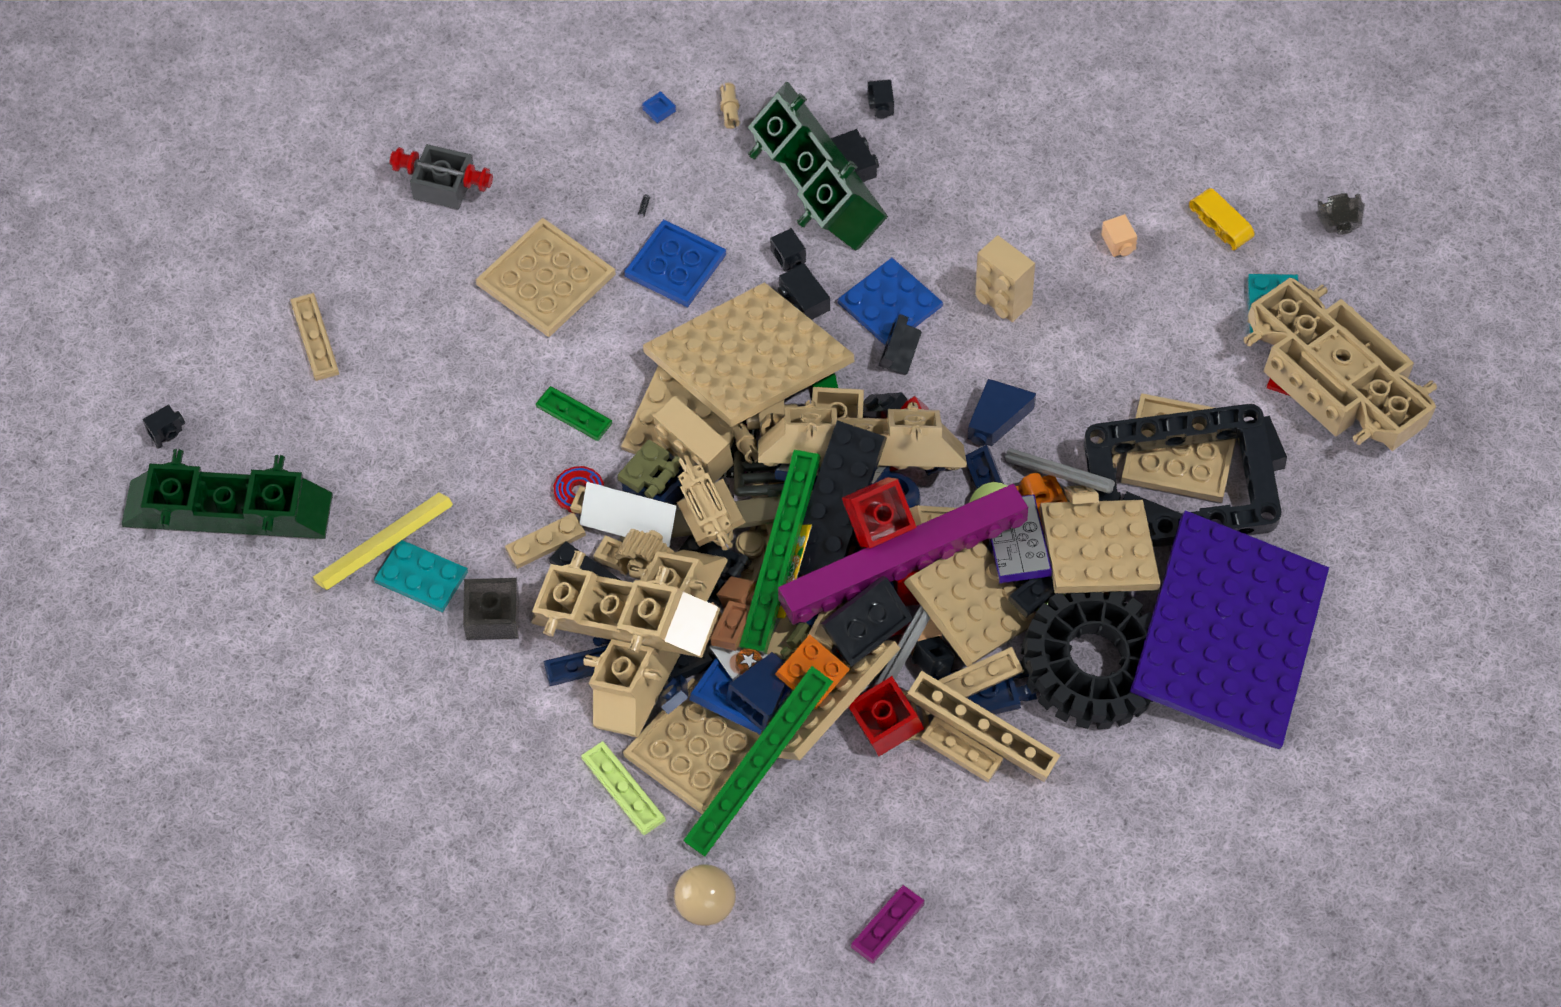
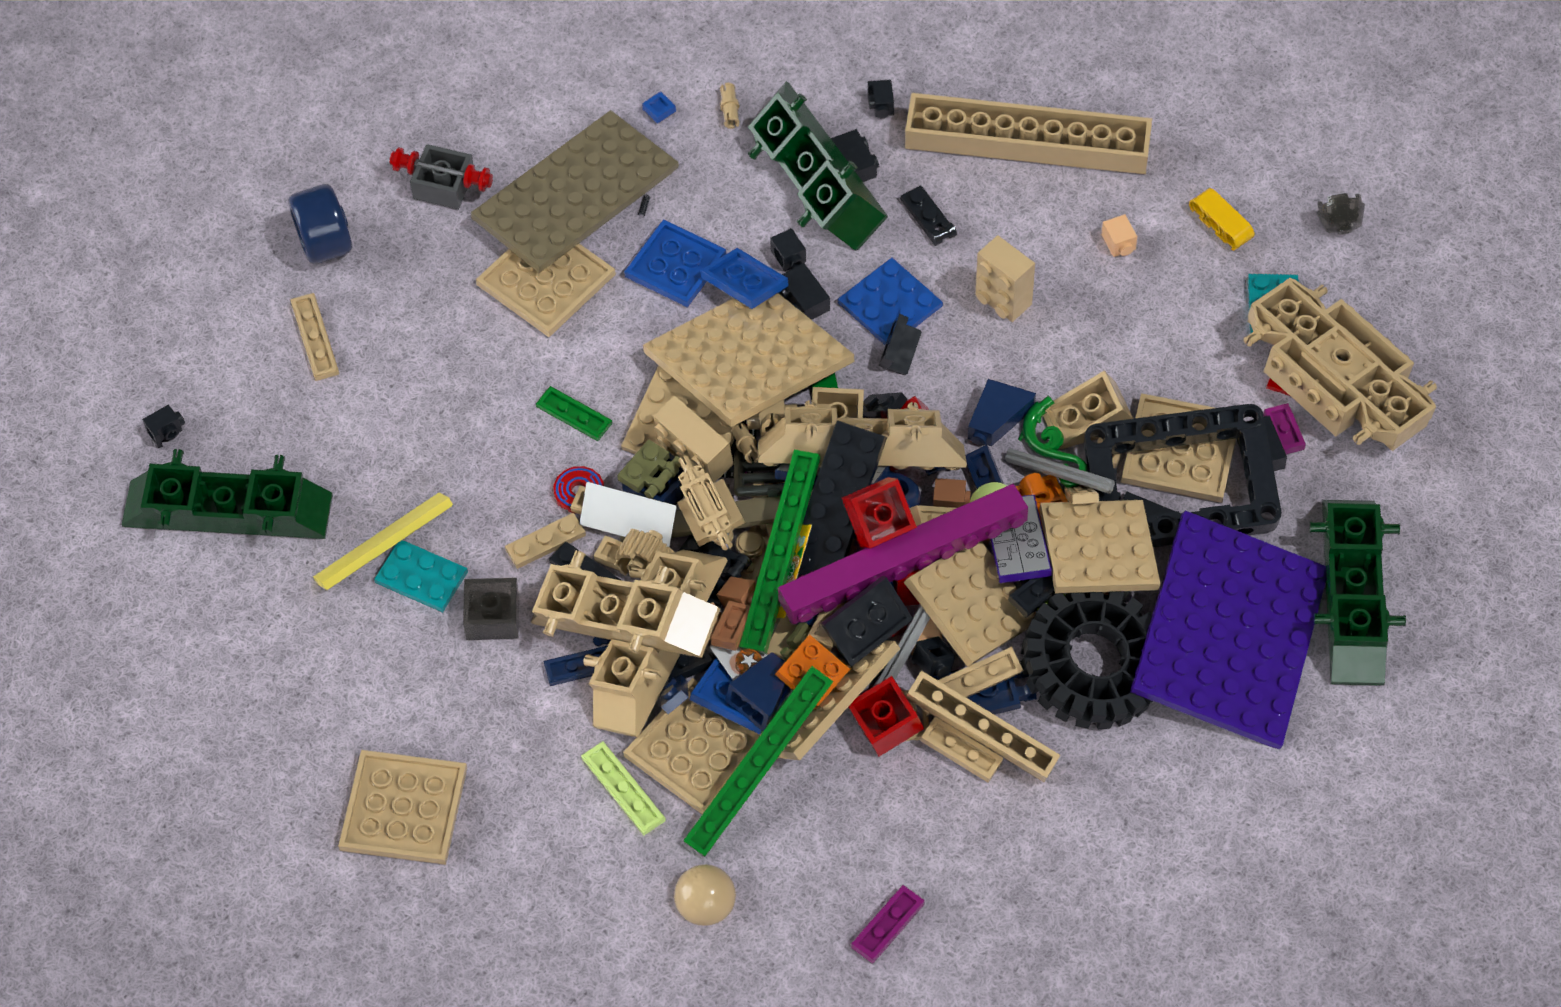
(320, 223): none -> dark blue wheel
(403, 807): none -> tan plate
(574, 191): none -> dark tan plate
(744, 278): none -> blue plate
(928, 215): none -> black plate
(950, 493): none -> nougat brick
(1028, 133): none -> tan brick
(1051, 433): none -> green plant
(1087, 404): none -> tan slope
(1286, 428): none -> magenta plate
(1355, 591): none -> dark green piece

